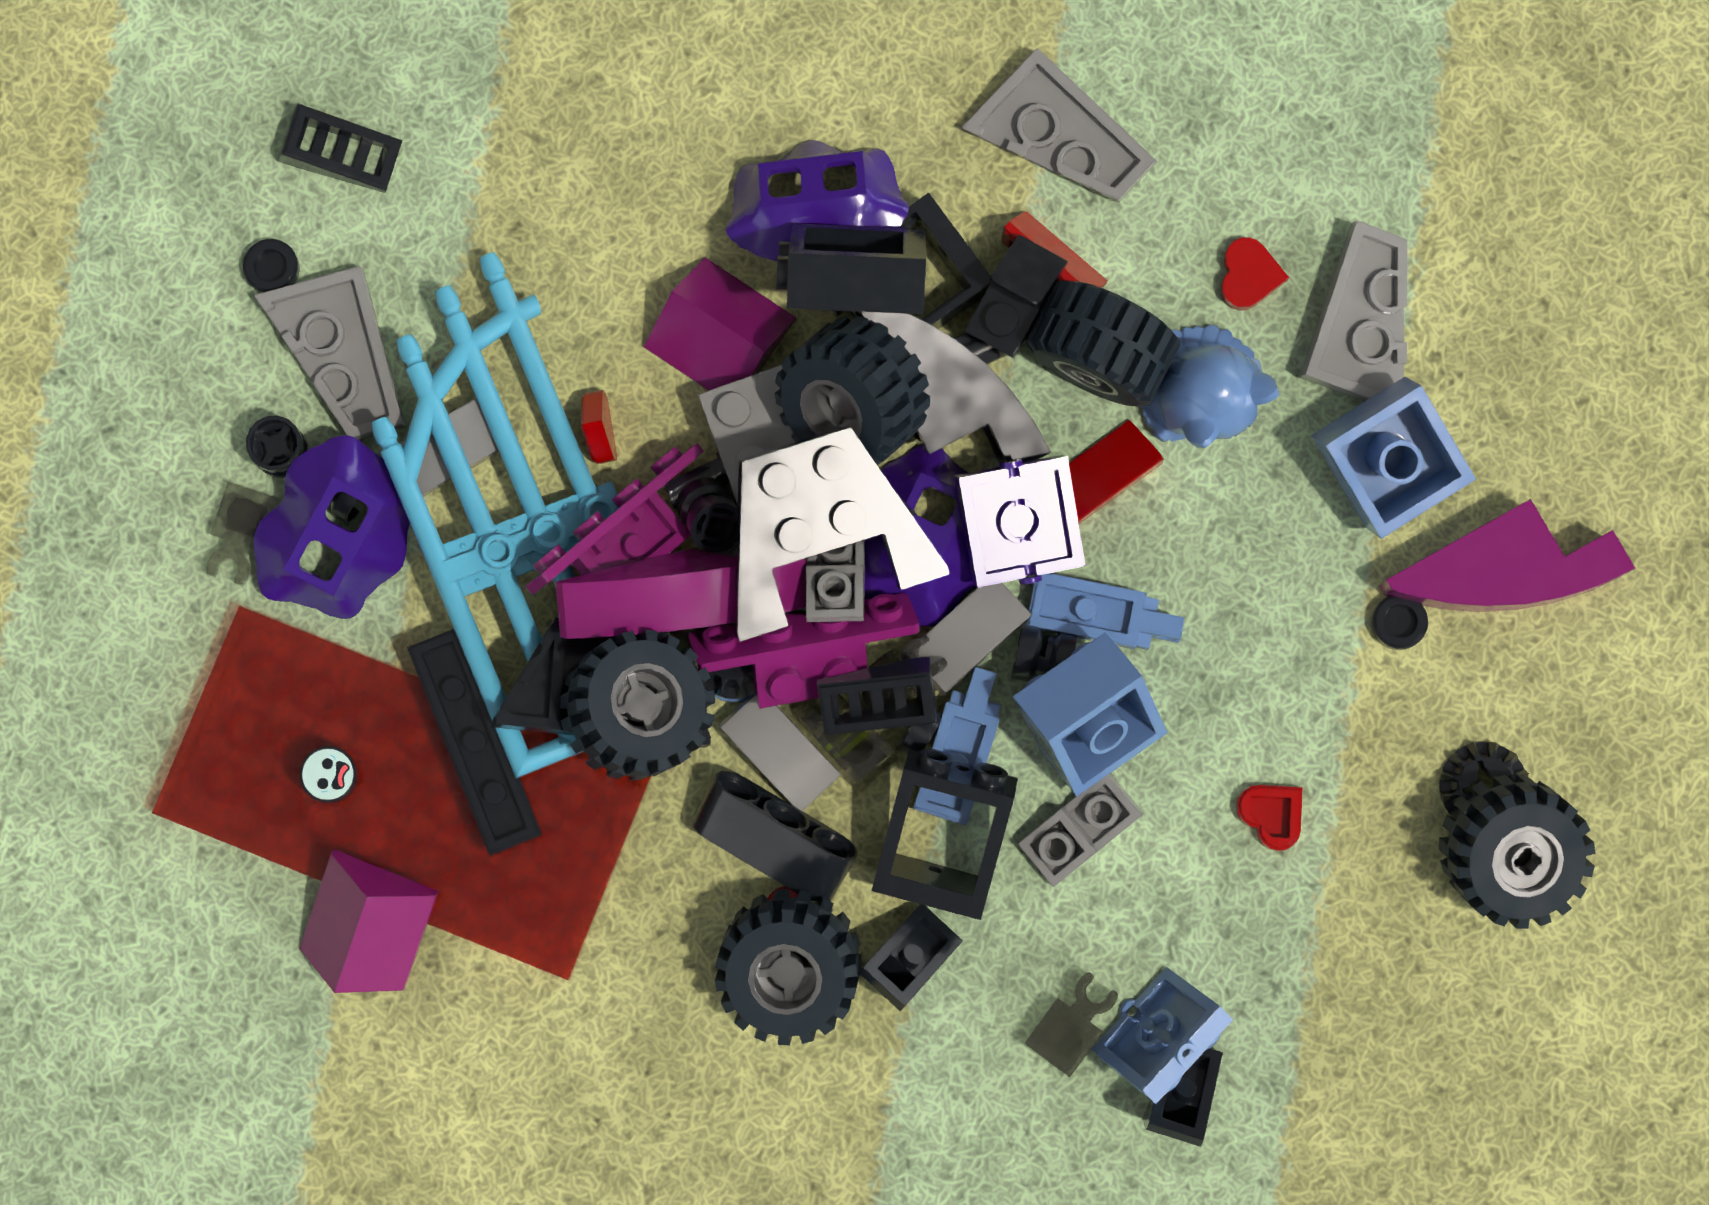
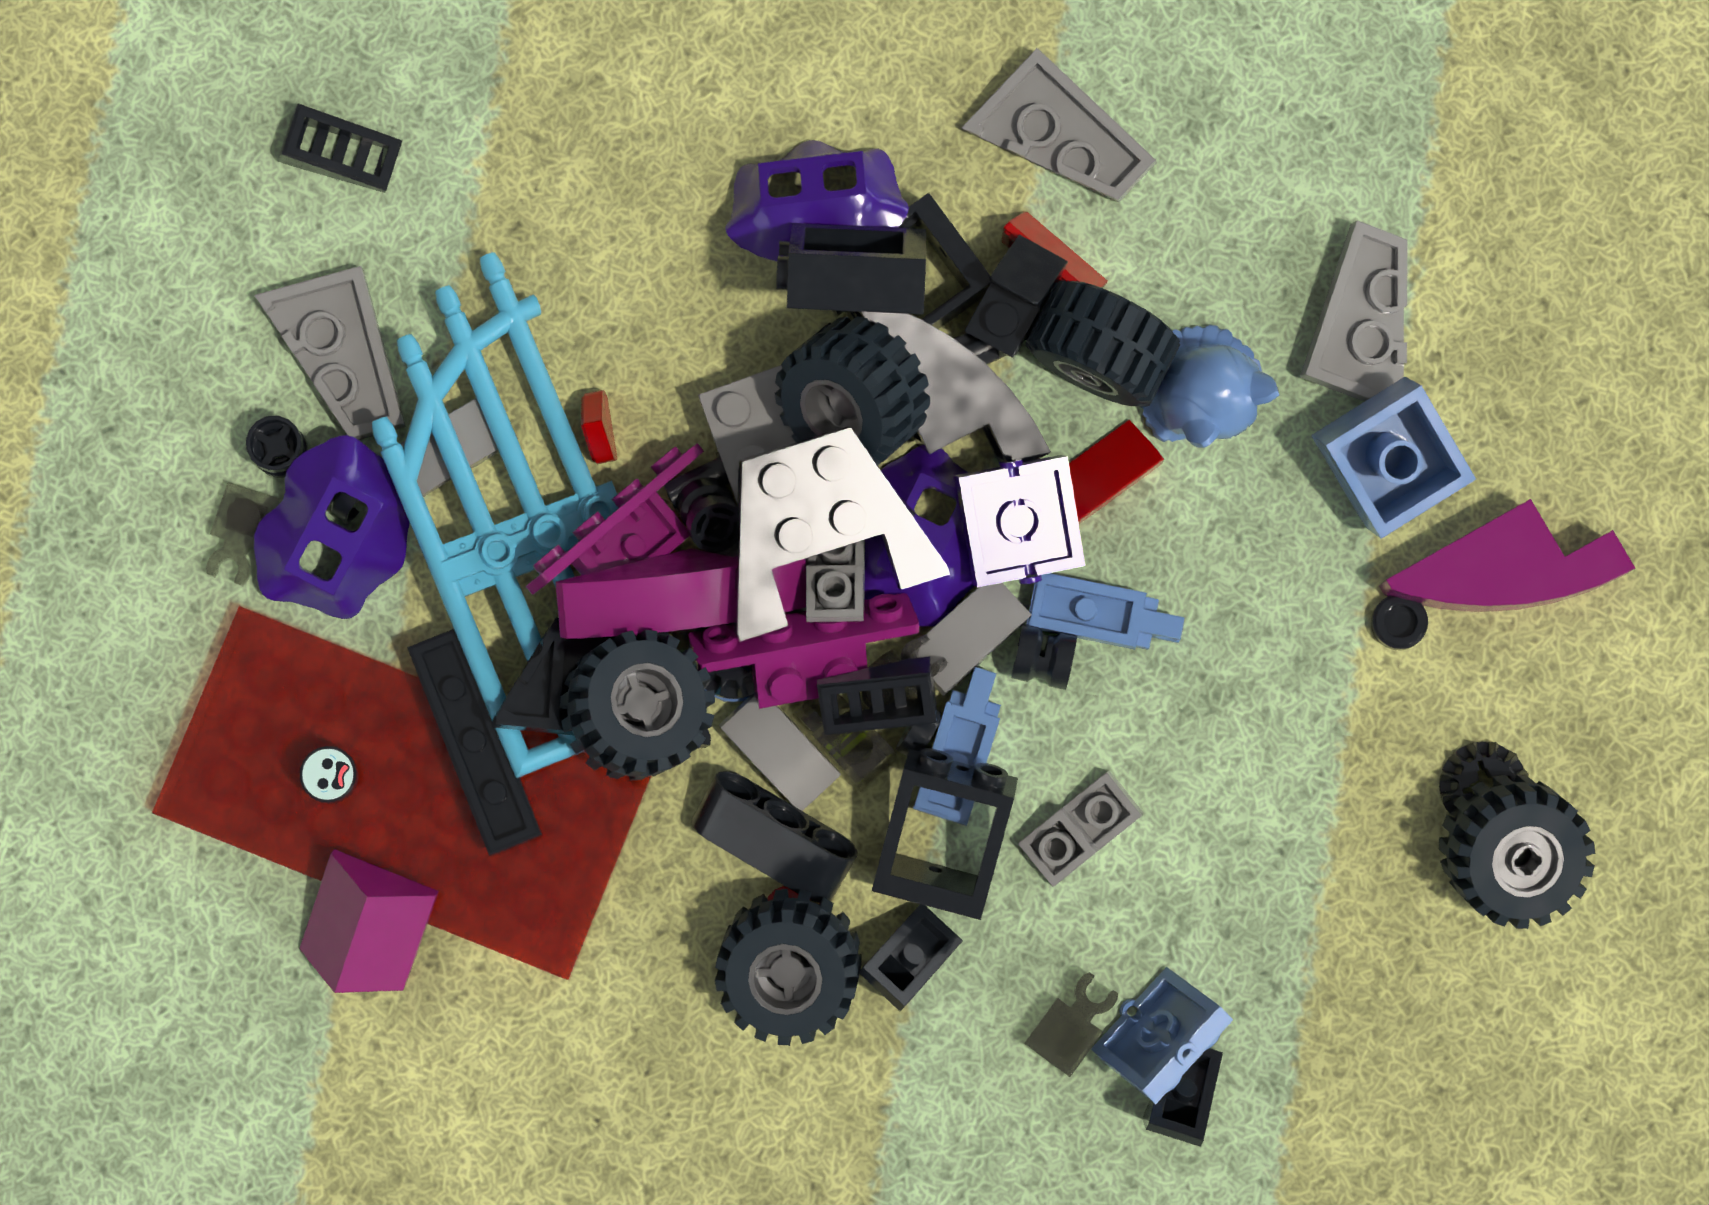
(270, 265): black tile -> none
(717, 328): magenta slope -> none
(1090, 713): medium blue brick -> none
(1250, 275): red tile -> none
(1273, 813): red tile -> none

